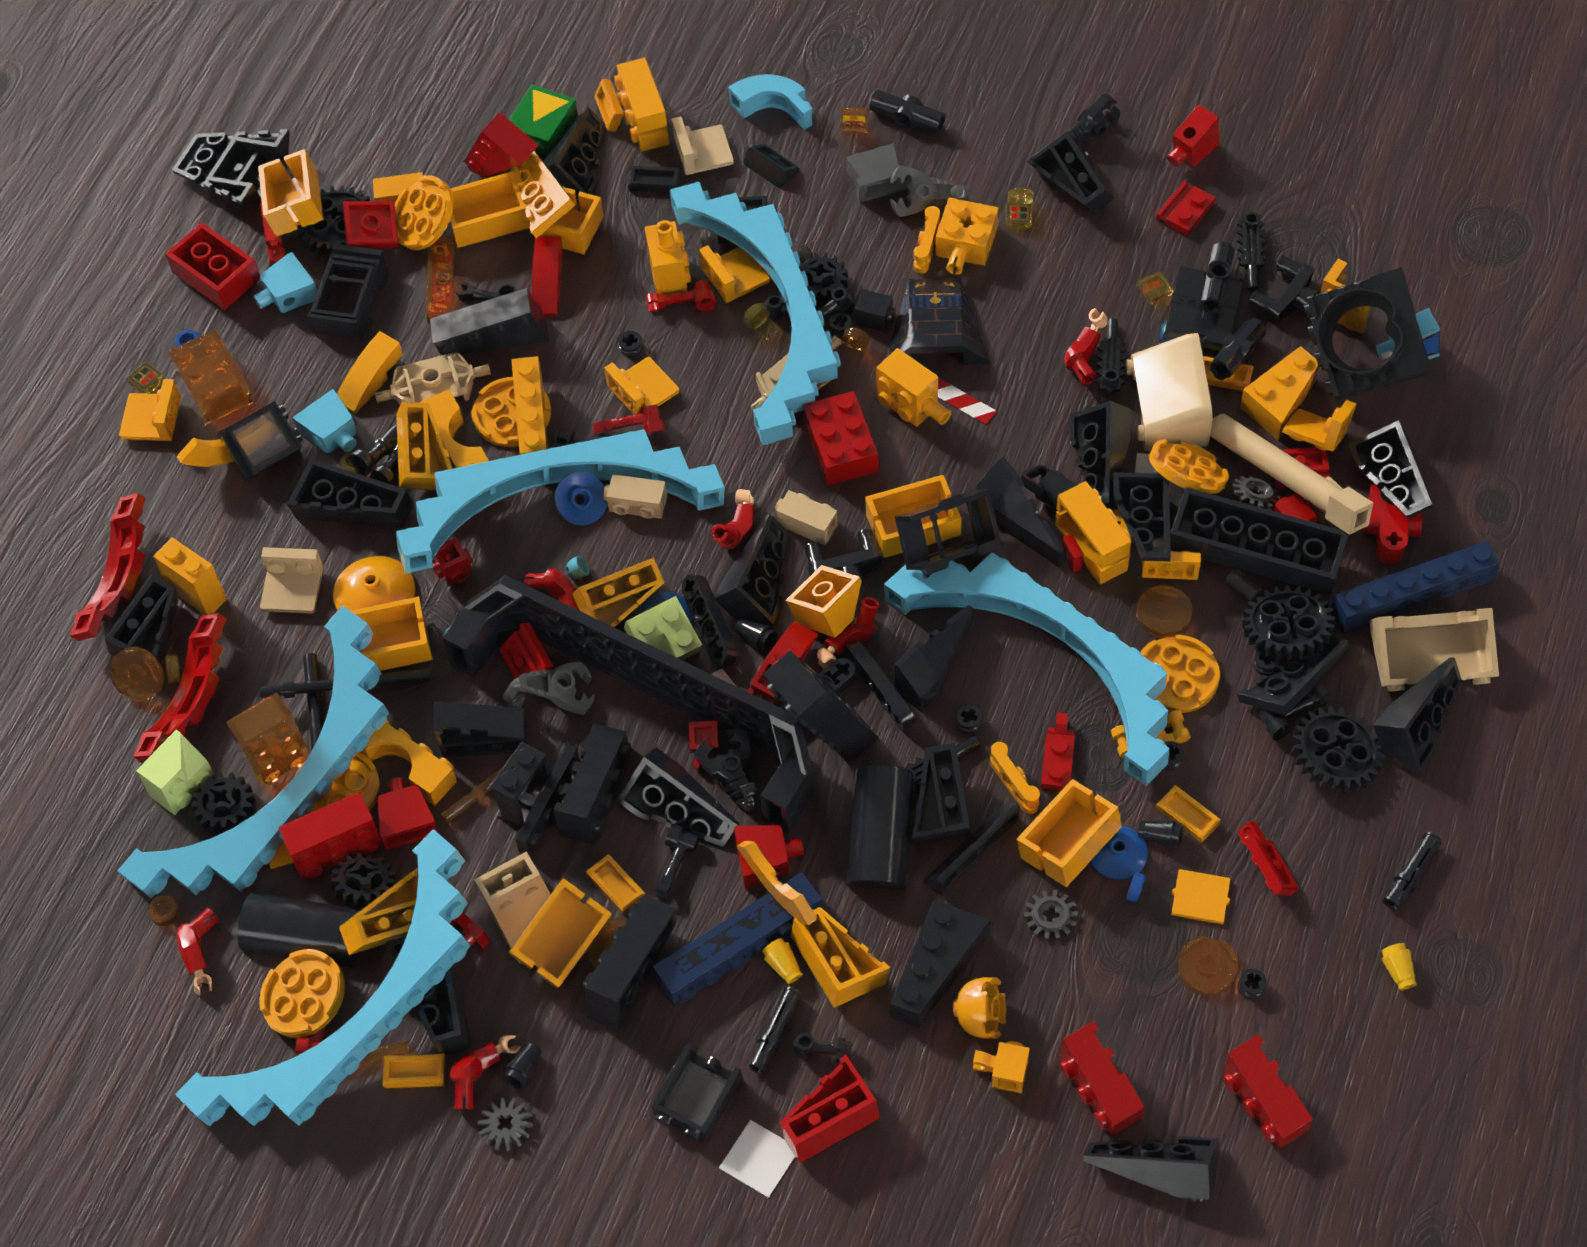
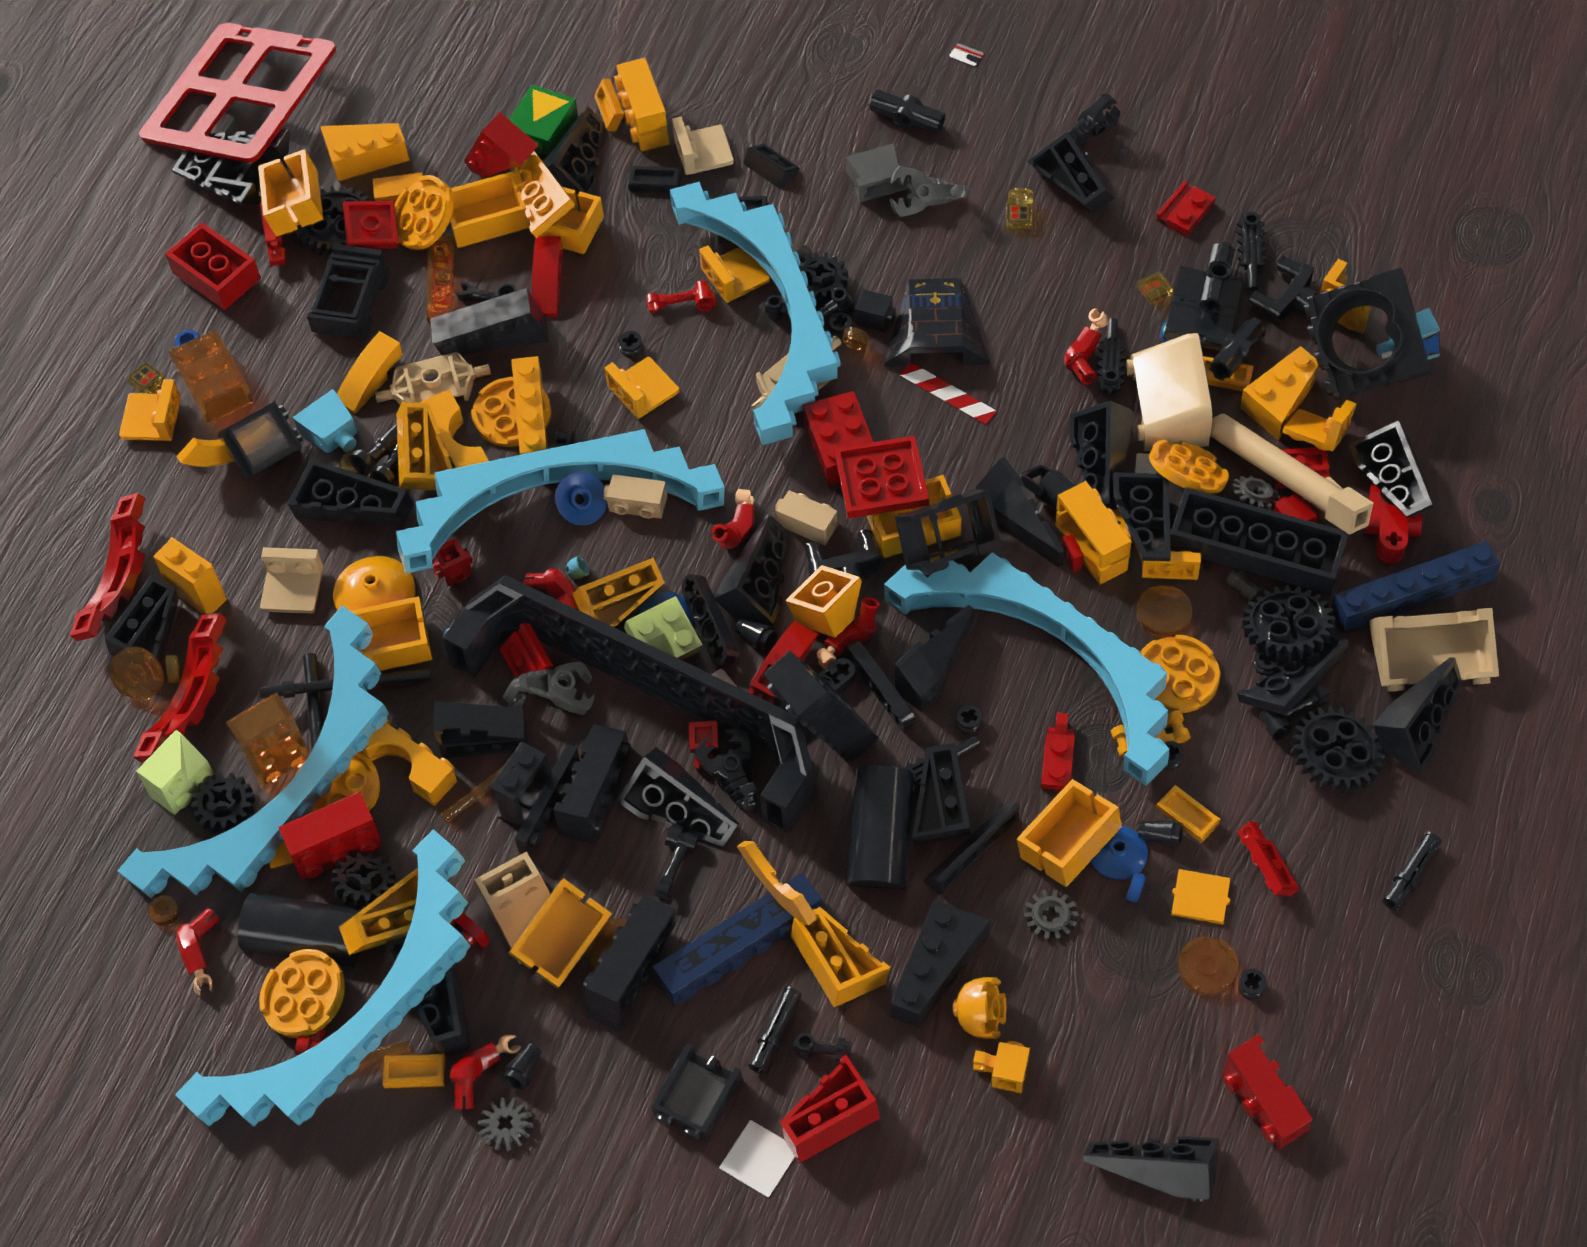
(236, 90): none -> window
(286, 285): medium azure torso -> none
(364, 148): none -> light orange wedge
(403, 815): red torso -> none
(615, 884): light orange tile -> none
(649, 418): red brick -> none
(667, 258): light orange brick -> none
(756, 315): clear yellow tile -> none
(771, 92): medium azure arch -> none
(772, 845): red torso -> none
(782, 960): yellow cone -> none
(854, 119): clear orange tile -> none
(881, 477): none -> red plate
(909, 389): light orange brick -> none
(927, 240): light orange plate -> none
(966, 54): none -> sticker
(966, 233): light orange brick -> none
(1014, 779): light orange plate -> none
(1099, 1080): red wedge -> none
(1195, 137): red torso -> none
(1399, 964): yellow cone -> none

